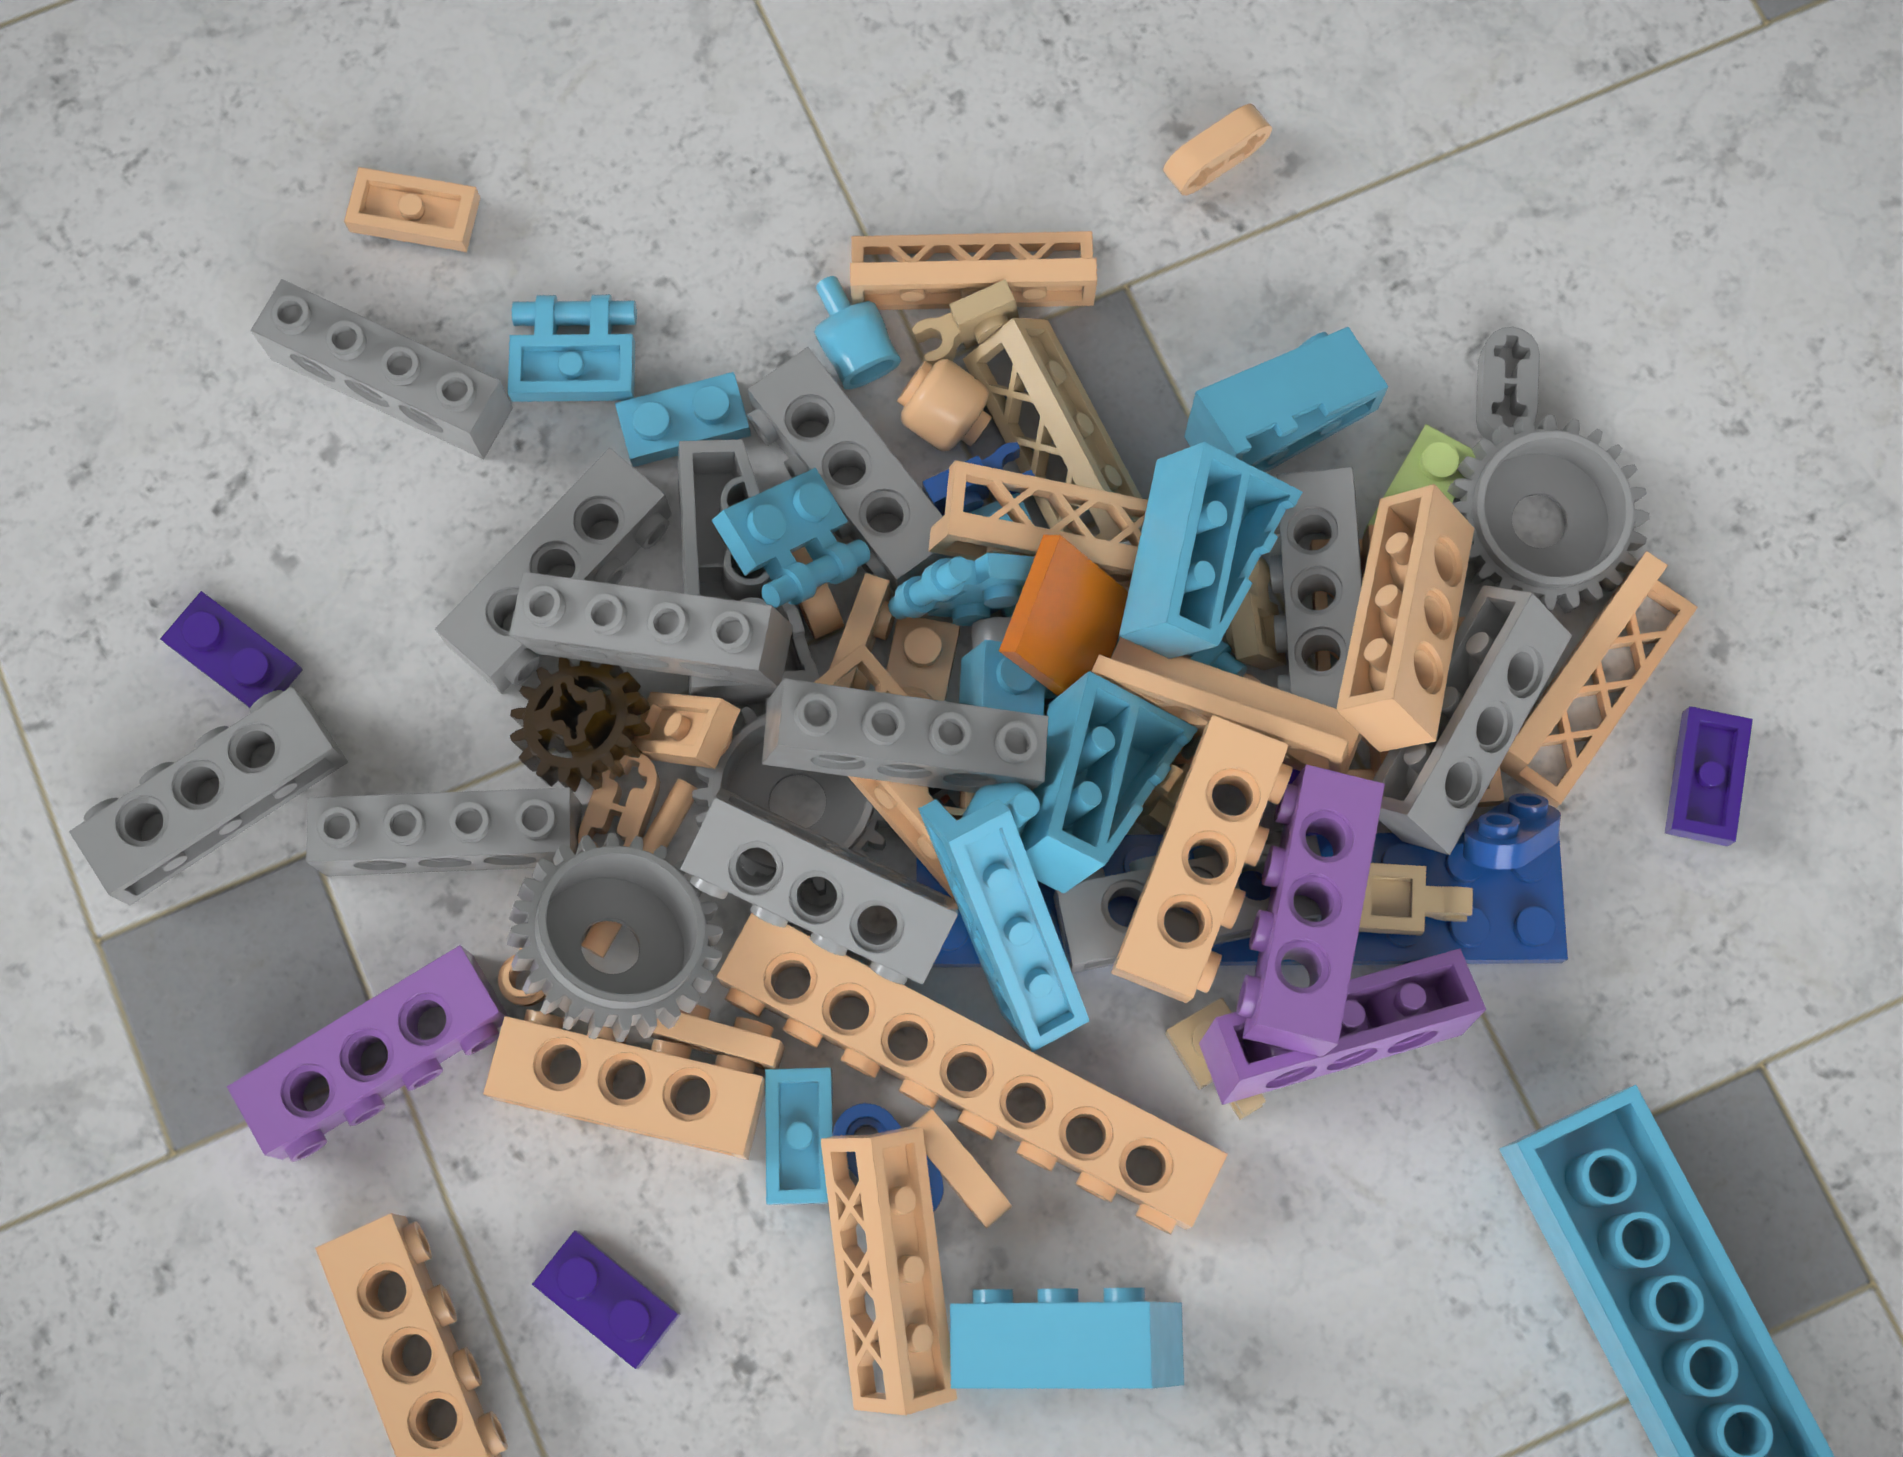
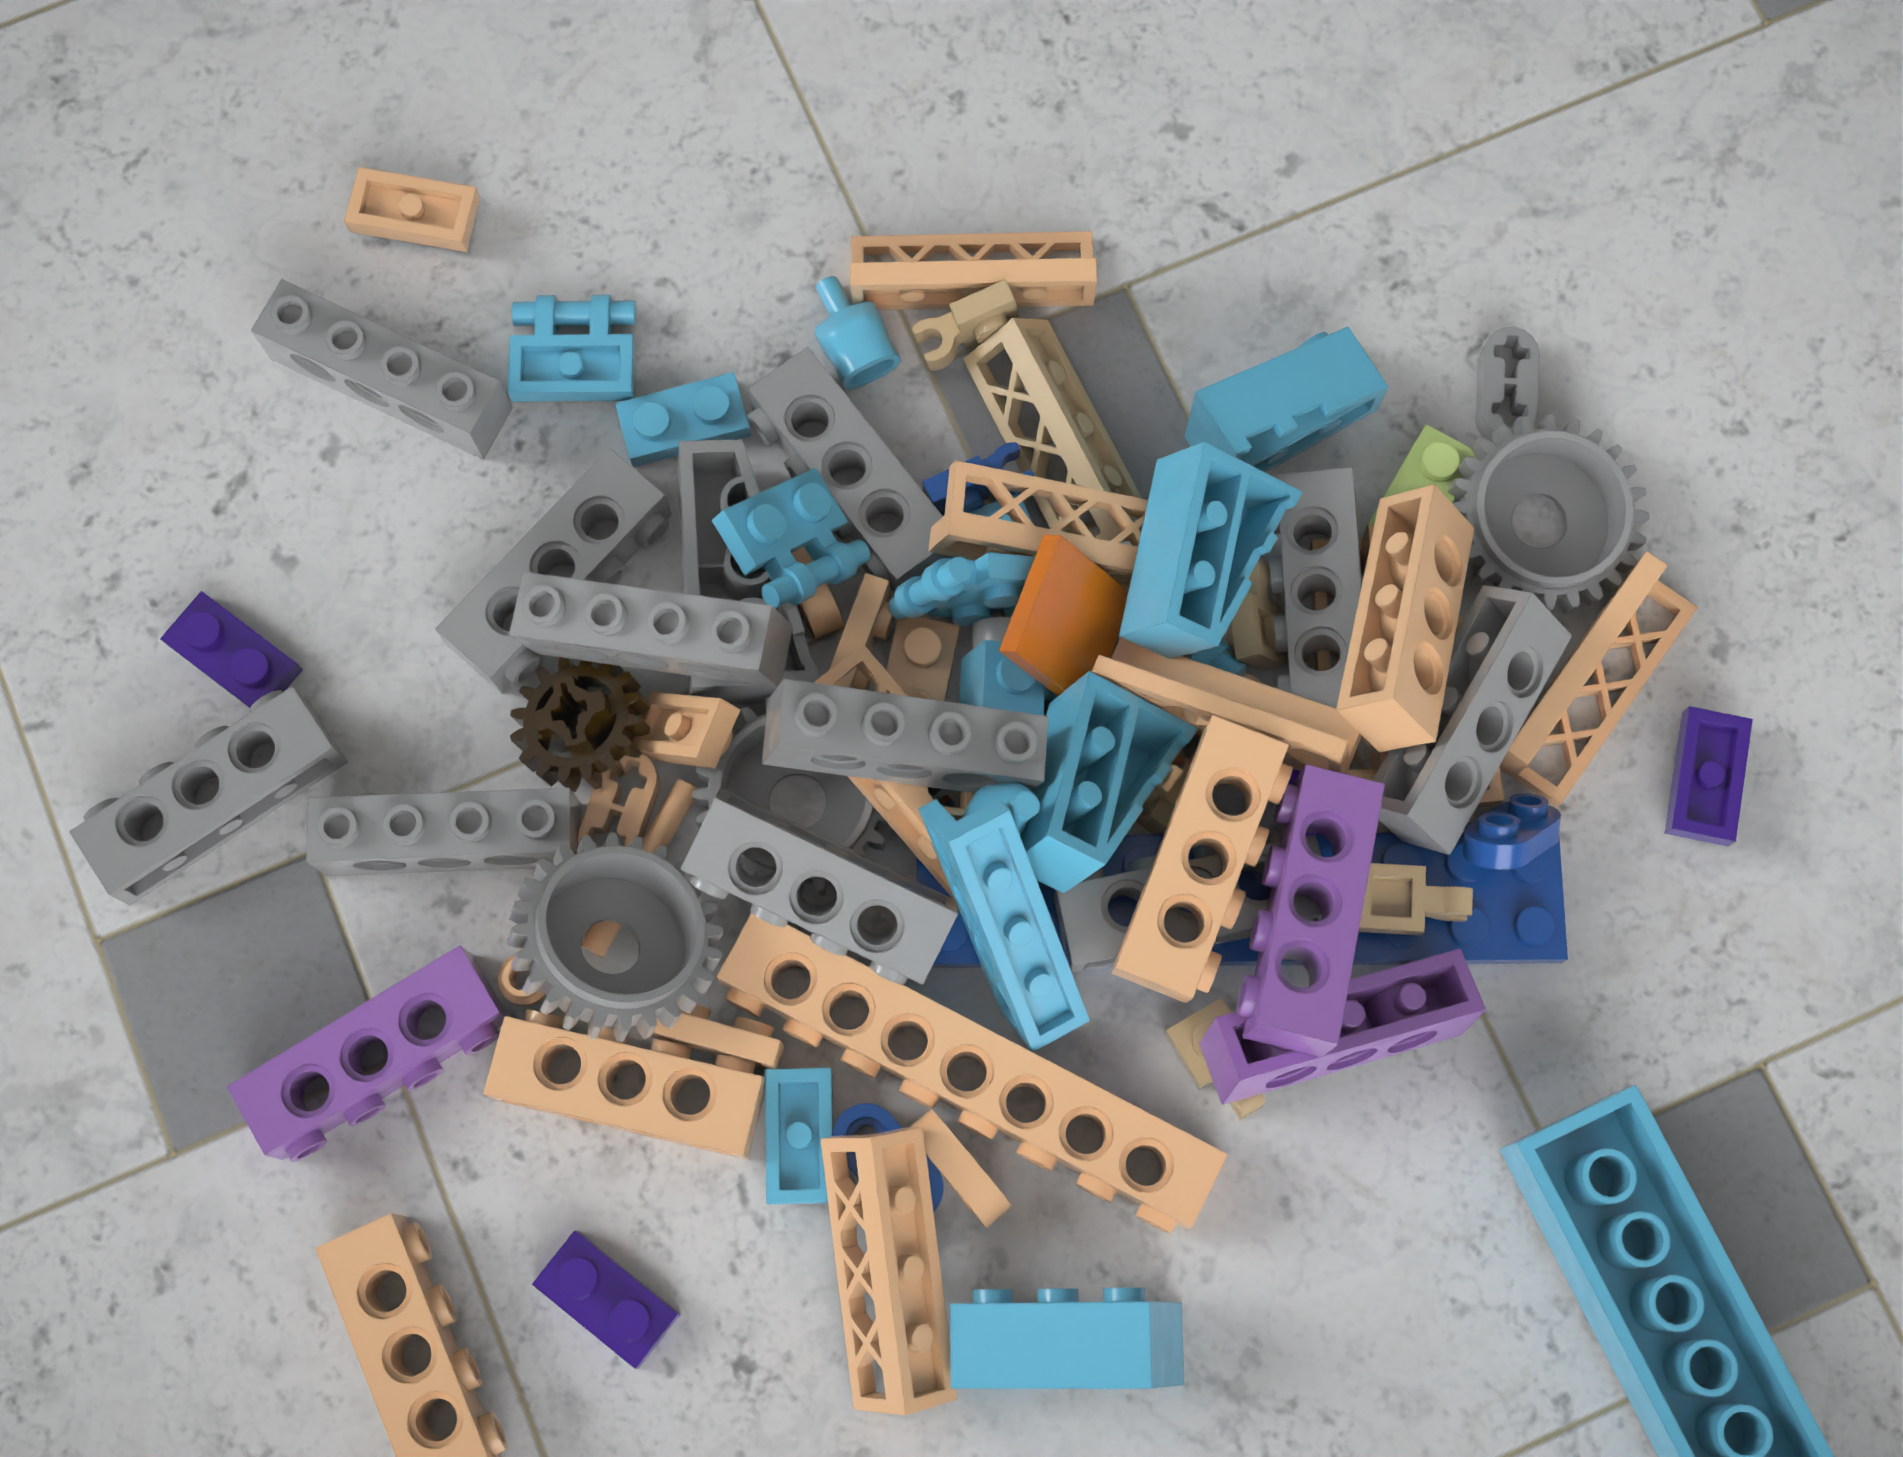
(944, 405): light nougat head -> none
(1217, 149): light nougat beam -> none

